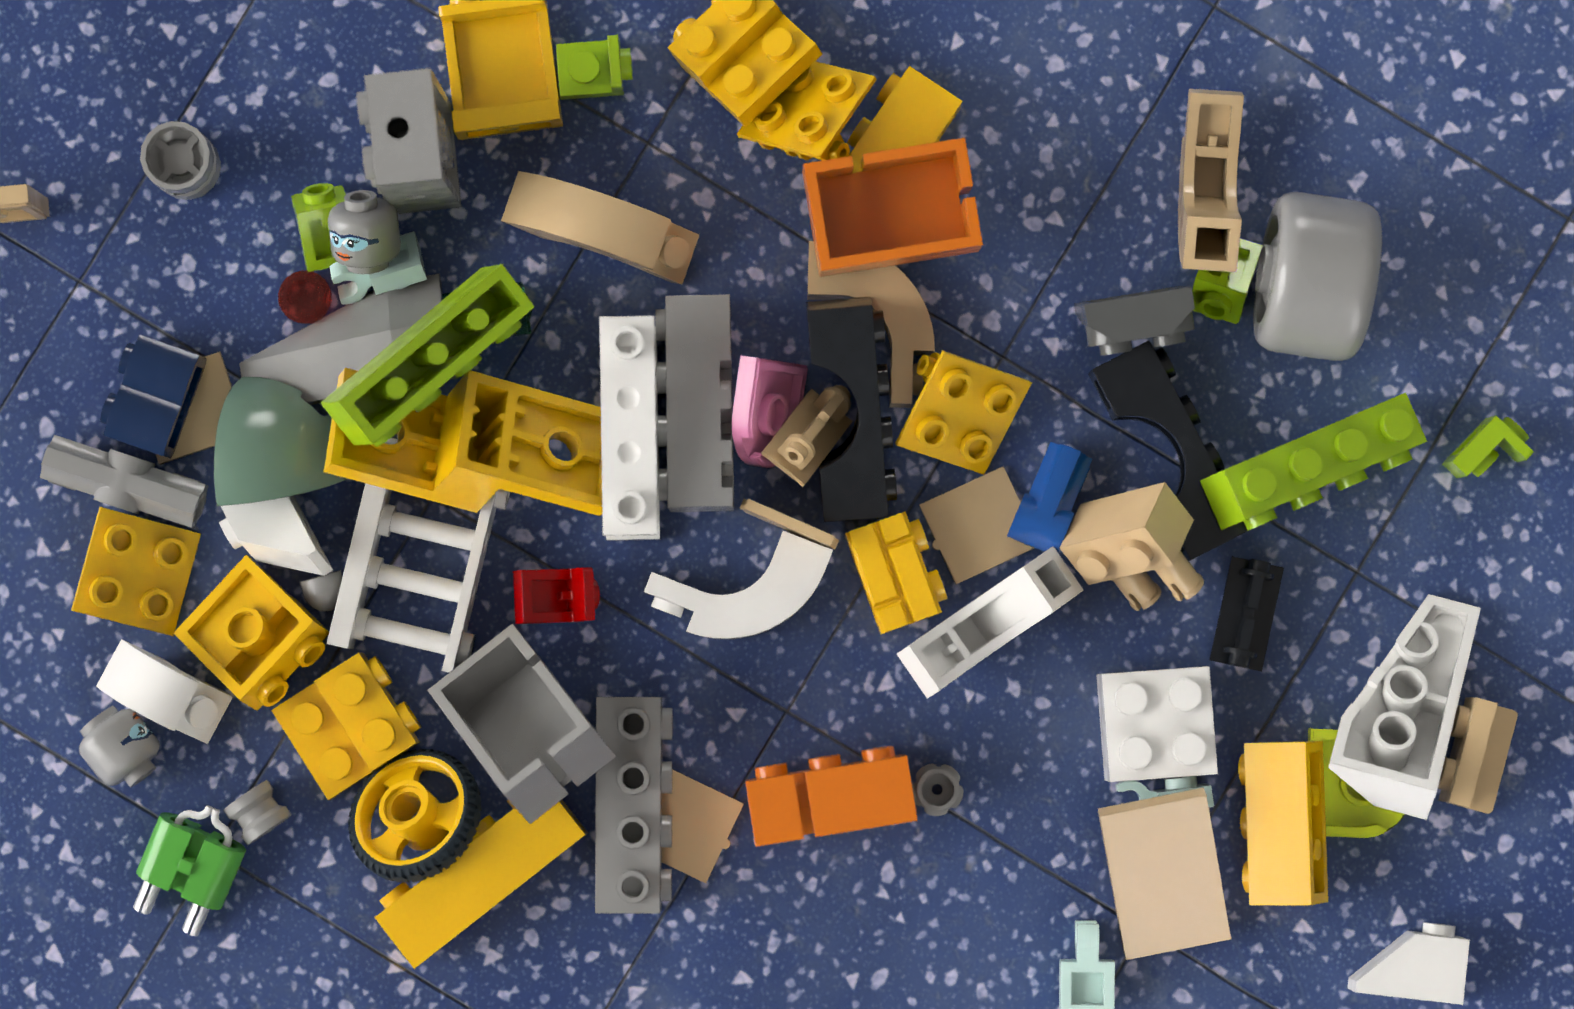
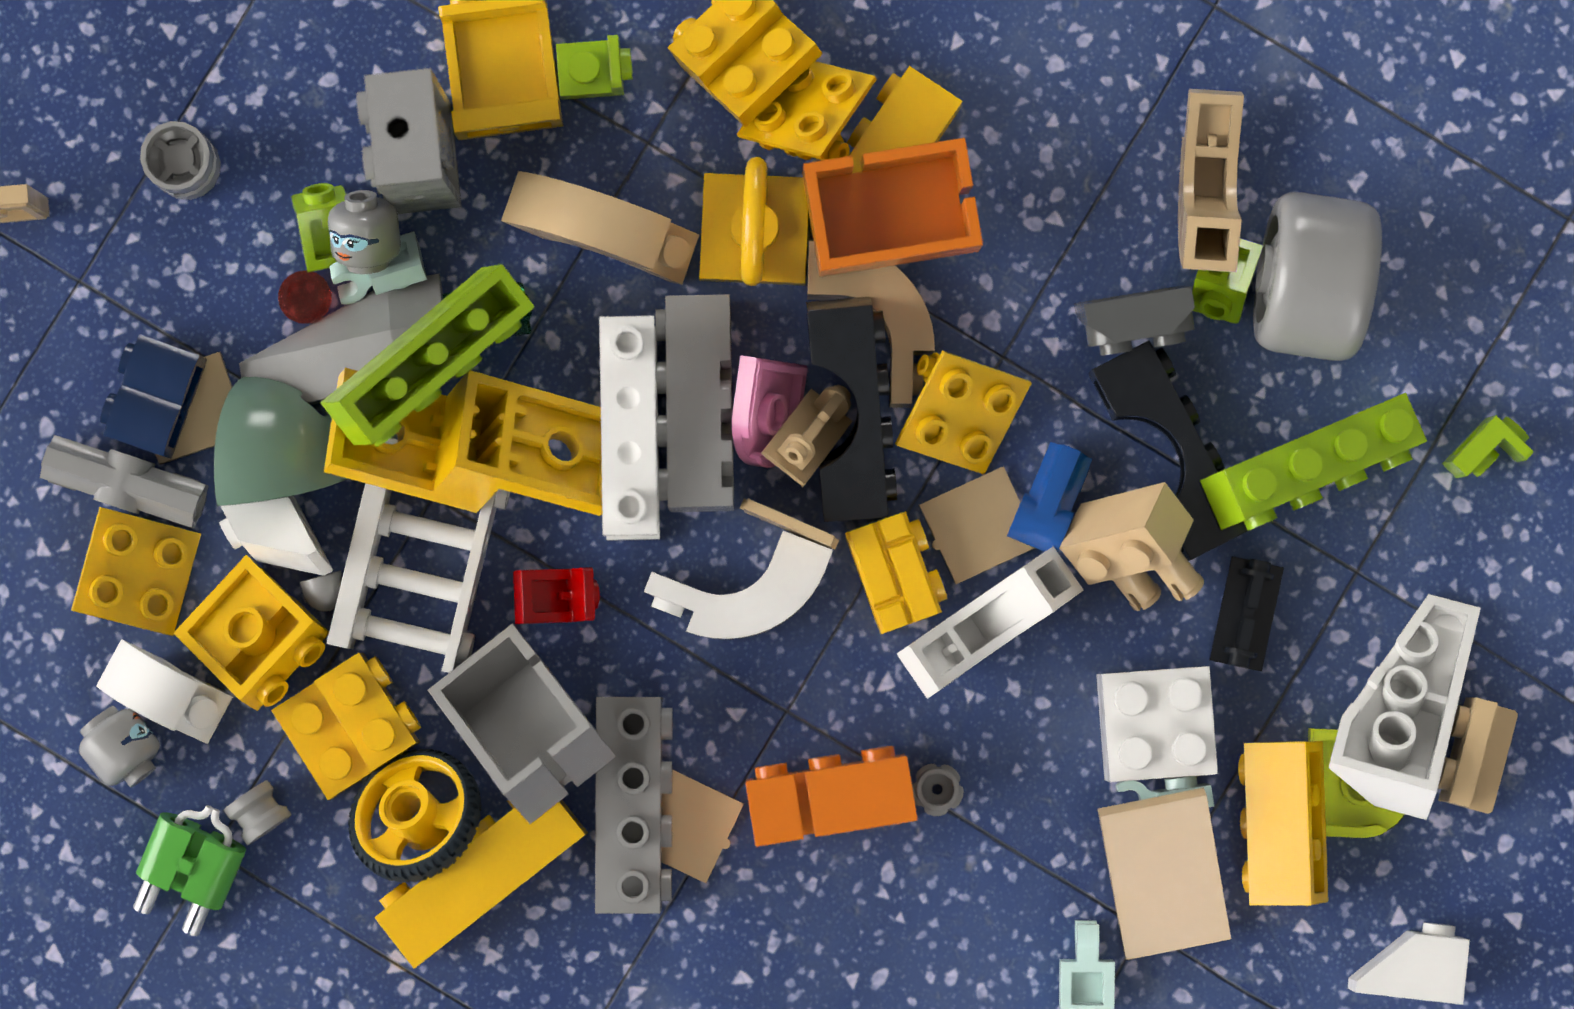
(754, 227): none -> yellow tile

